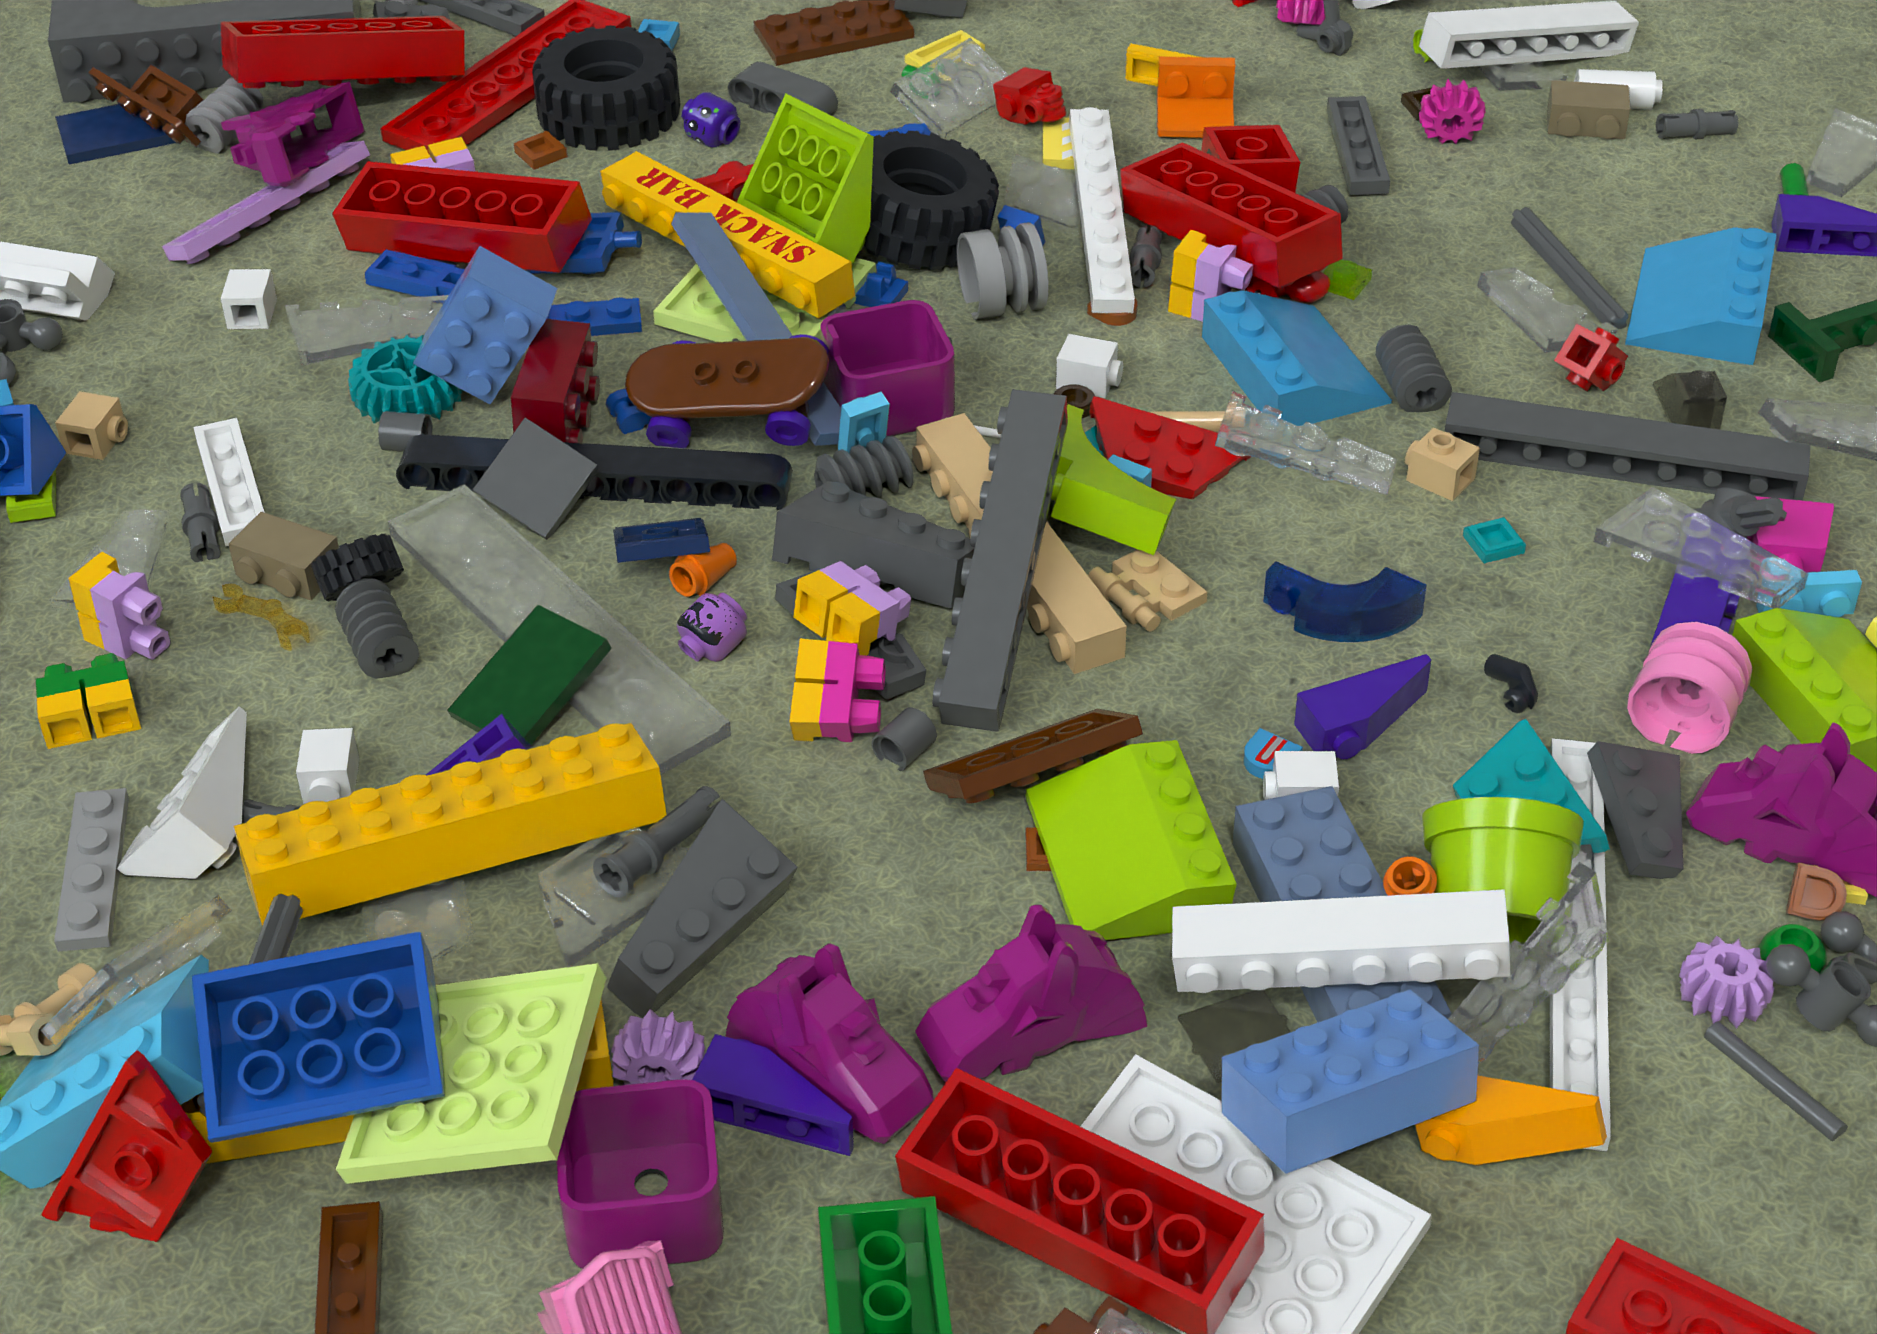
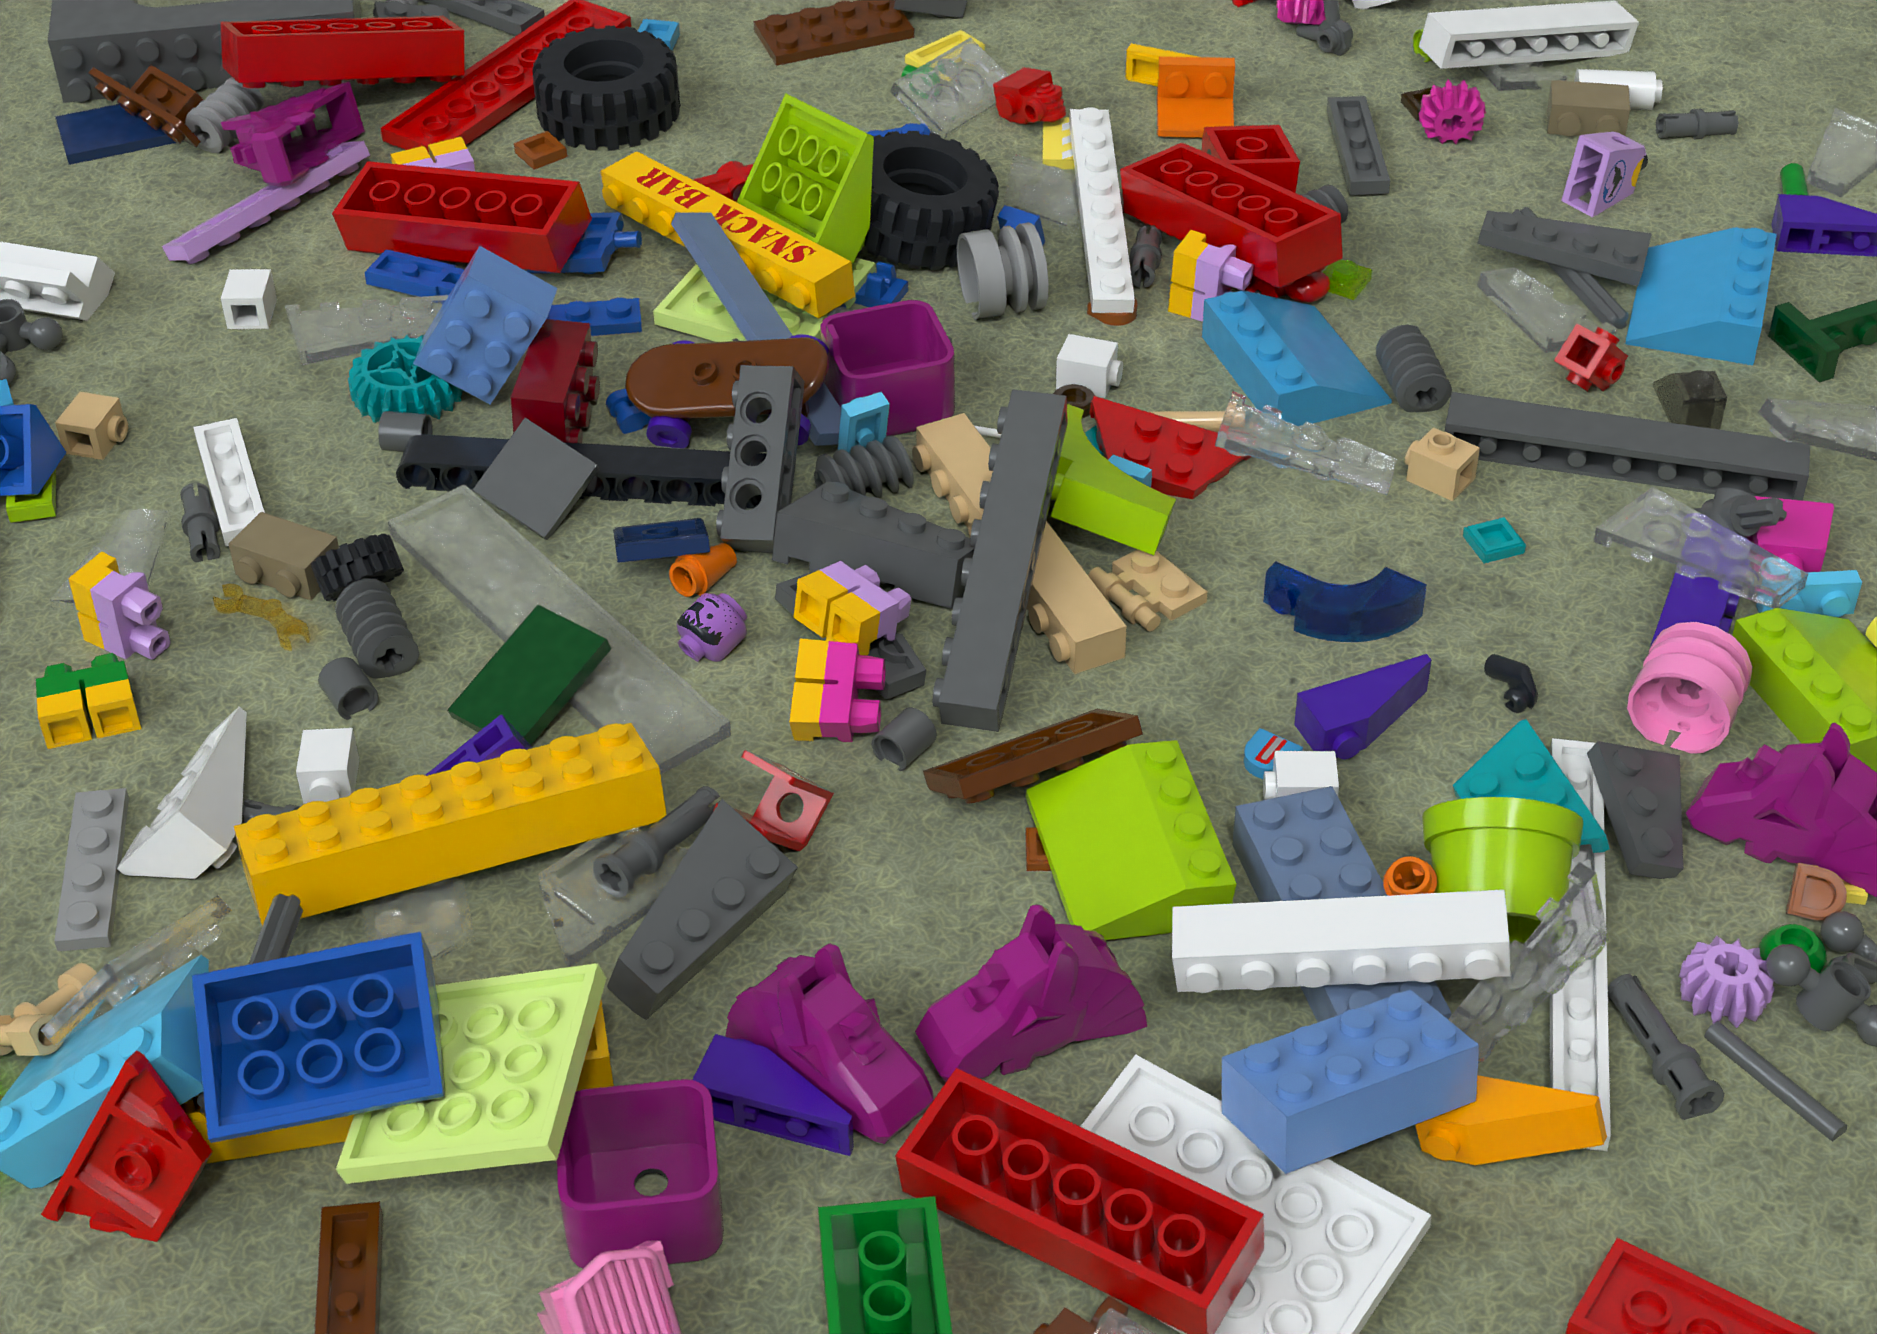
(347, 687): none -> dark grey beam
(656, 1050): lavender gear -> none
(710, 120): dark purple head -> none
(756, 391): none -> dark grey brick
(765, 87): dark grey beam -> none
(767, 815): none -> piece
(1232, 1027): clear smoke piece -> none
(1578, 246): none -> dark grey wing
(1607, 168): none -> lavender torso
(1673, 1062): none -> dark grey pin

